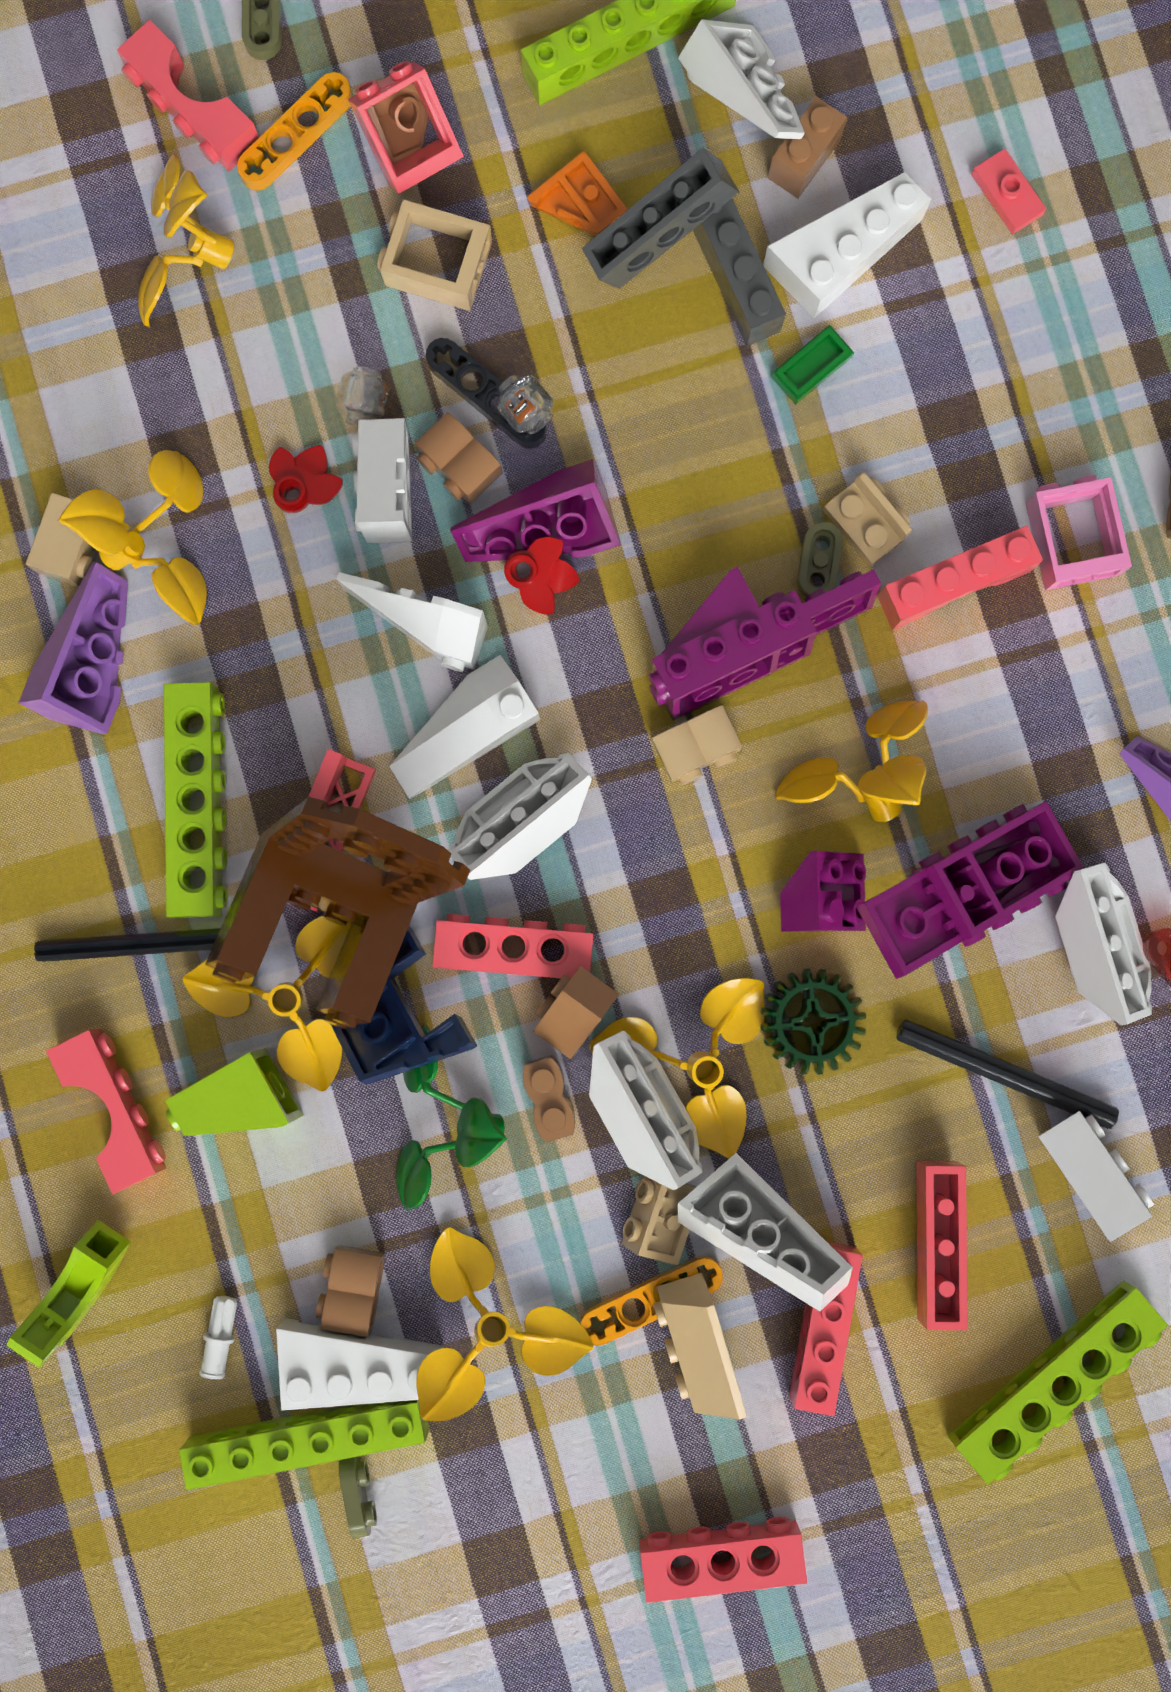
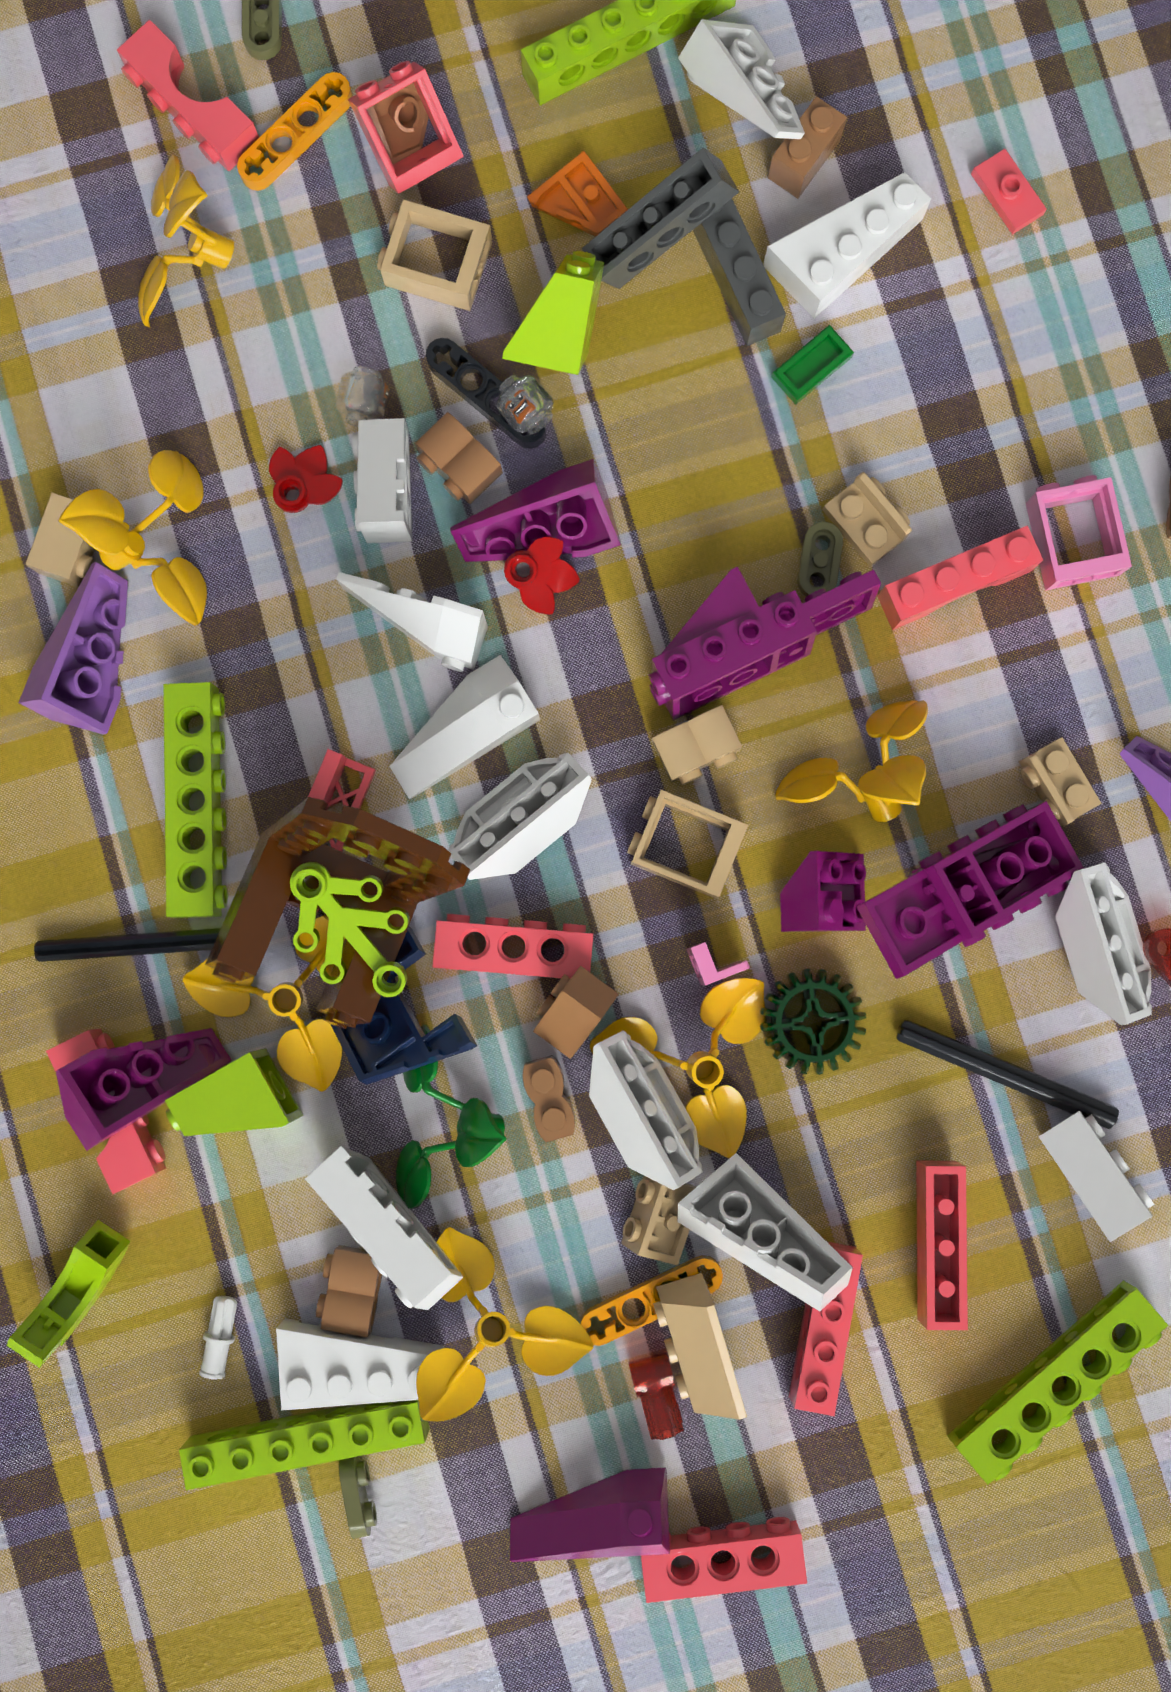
(124, 1083): none -> magenta wedge
(345, 923): none -> lime plant
(384, 1227): none -> white wedge
(561, 321): none -> lime slope
(599, 1521): none -> magenta wedge
(654, 1386): none -> clear red piece
(705, 967): none -> bright pink panel
(724, 859): none -> tan window
(1059, 781): none -> tan bracket

